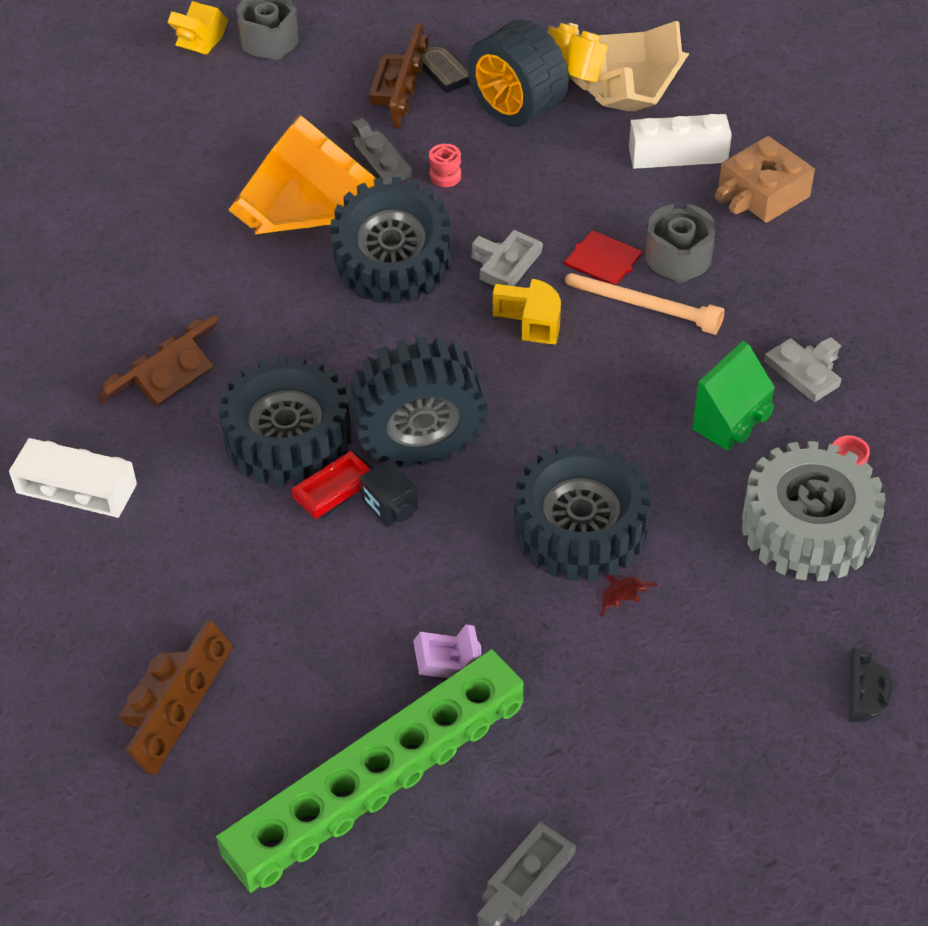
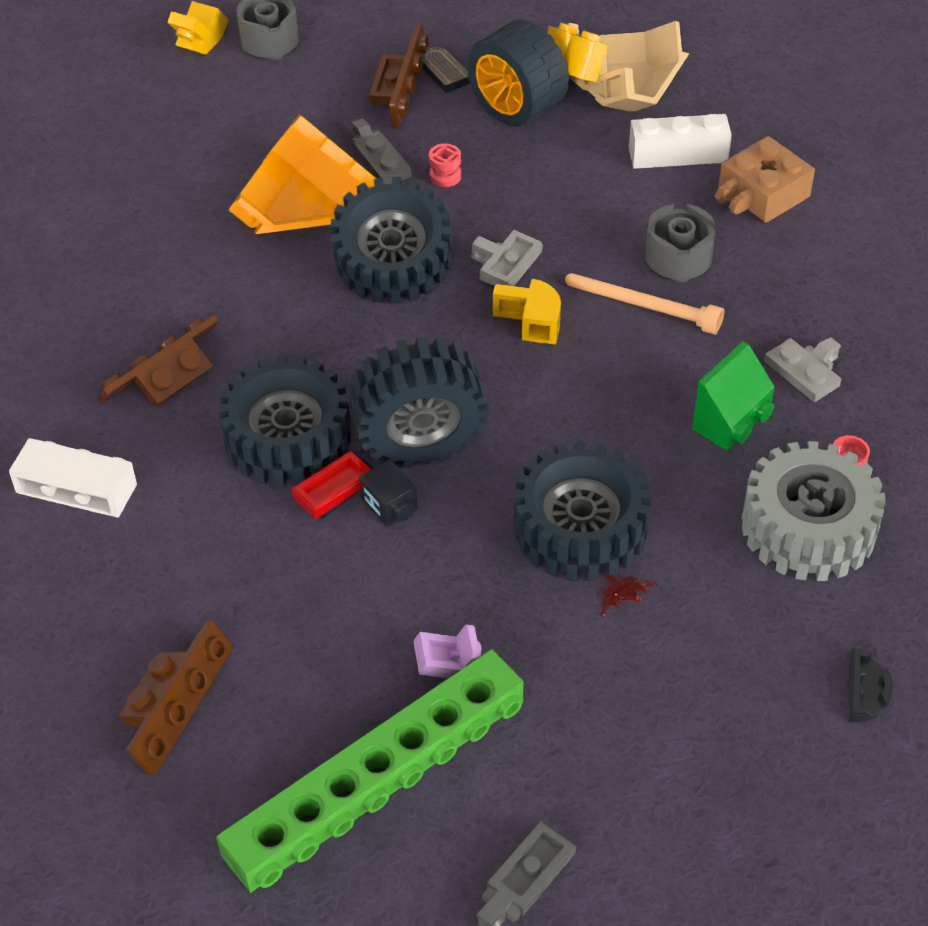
(603, 258): red piece -> none

